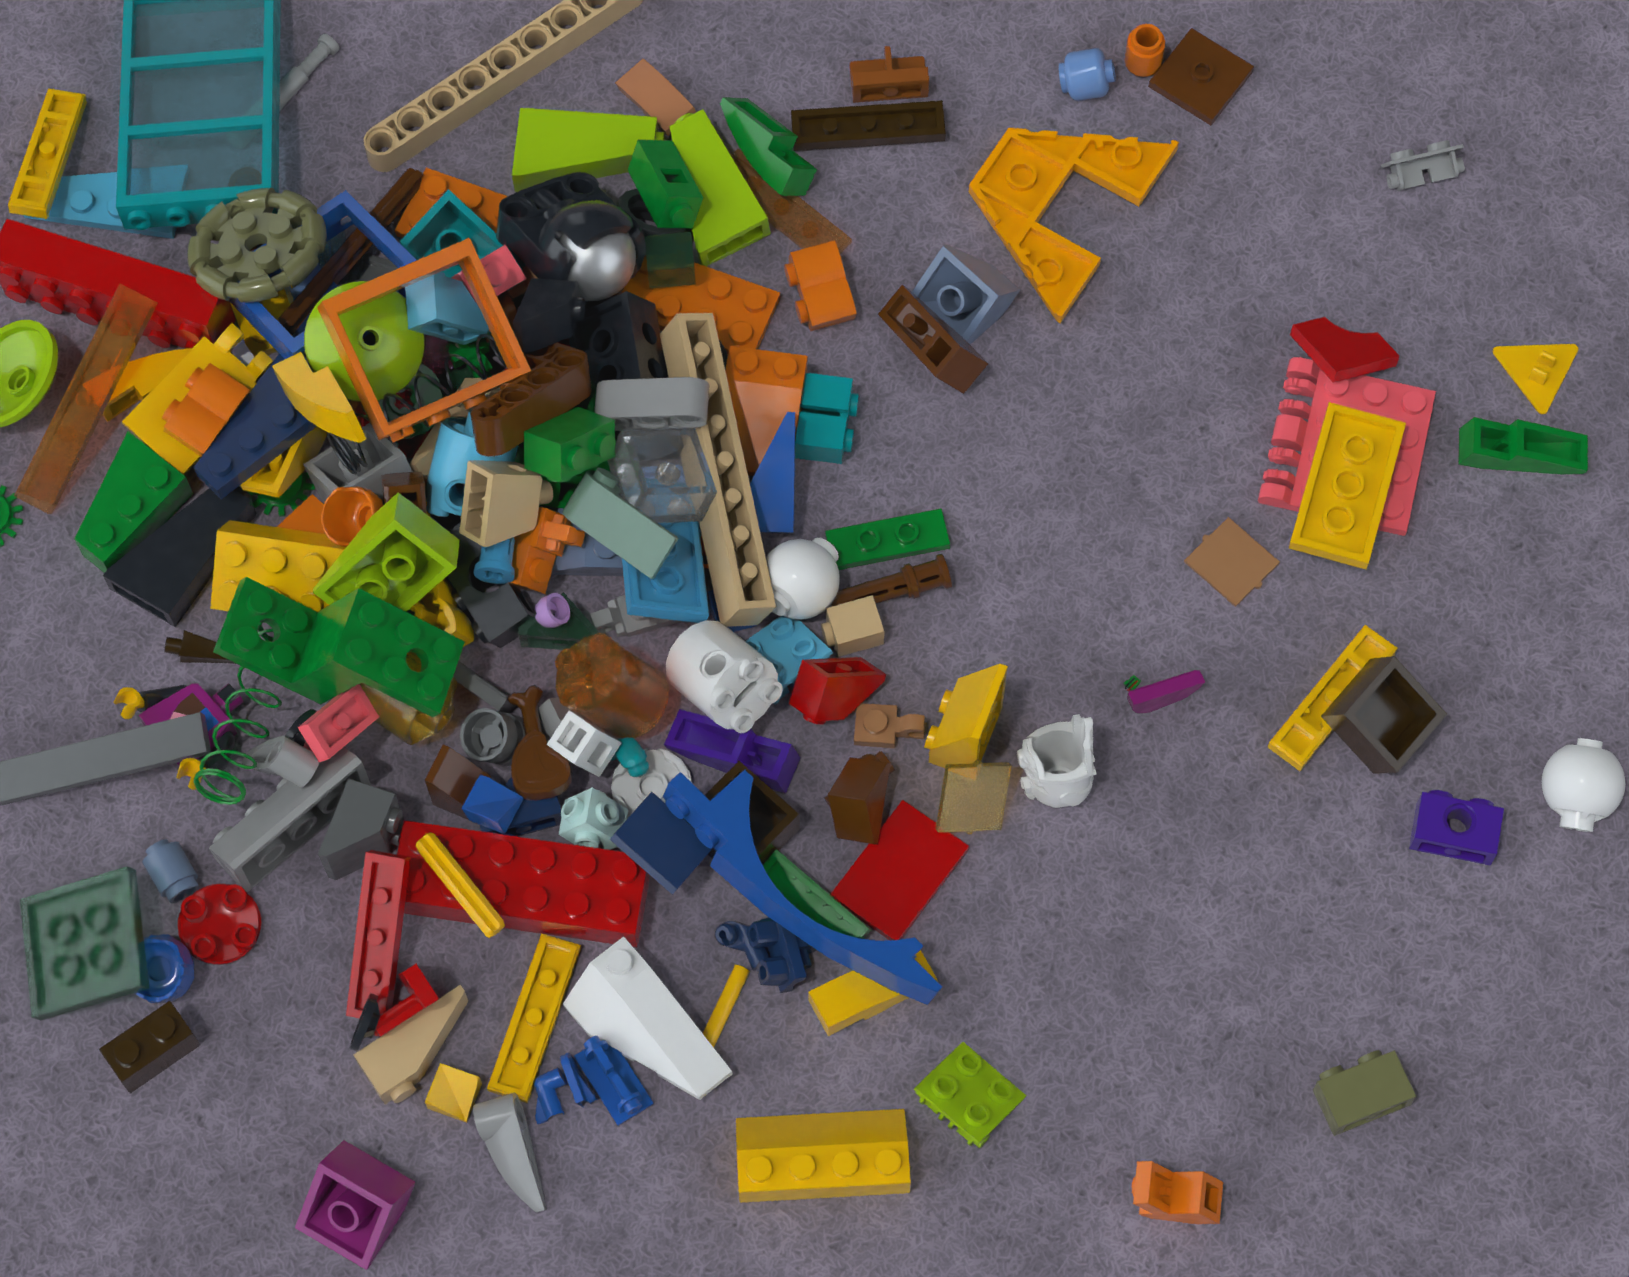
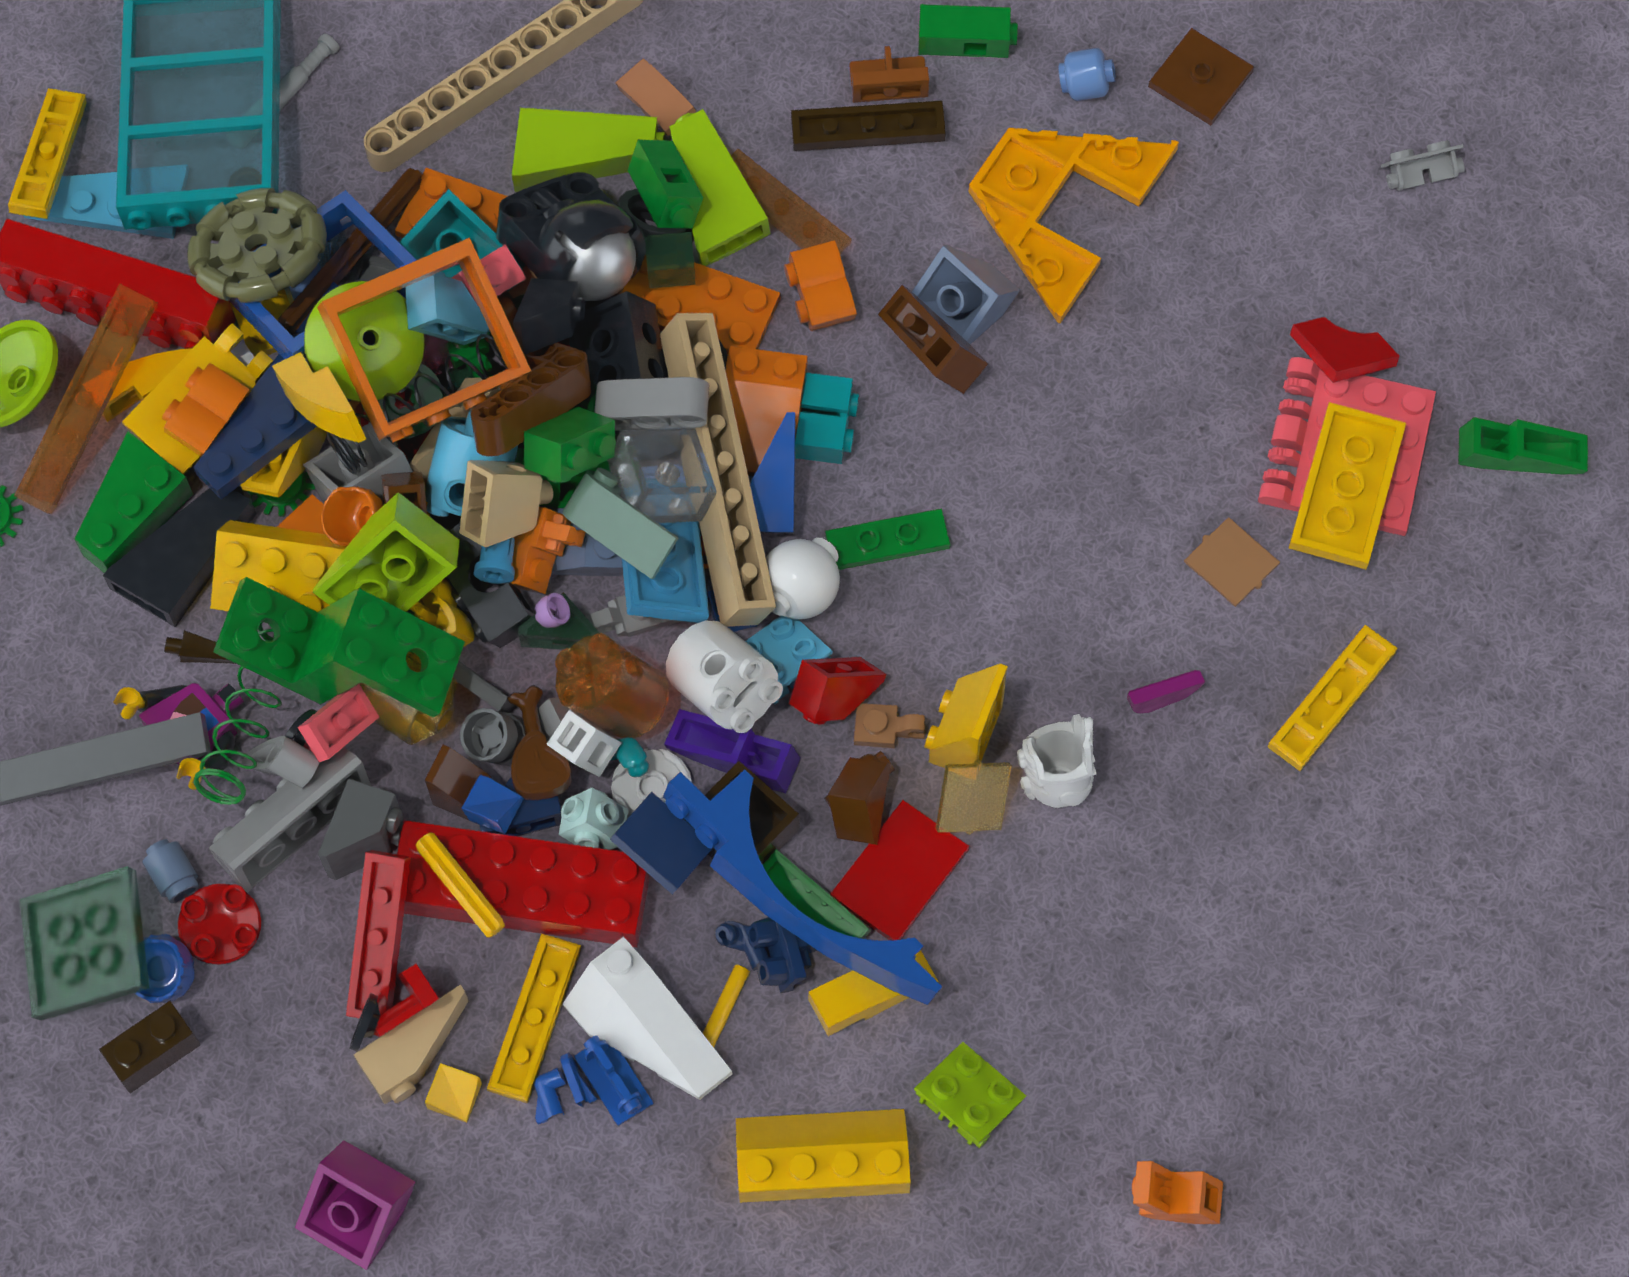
(508, 1140): light grey piece -> none
(768, 147): green slope -> none
(853, 626): tan brick -> none
(909, 581): reddish brown pin -> none
(966, 31): none -> green brick
(1132, 683): green piece -> none
(1144, 50): orange brick -> none
(1363, 1091): olive brick -> none
(1384, 715): dark brown piece -> none
(1434, 835): dark purple brick -> none
(1537, 369): yellow piece -> none
(1583, 784): white brick -> none

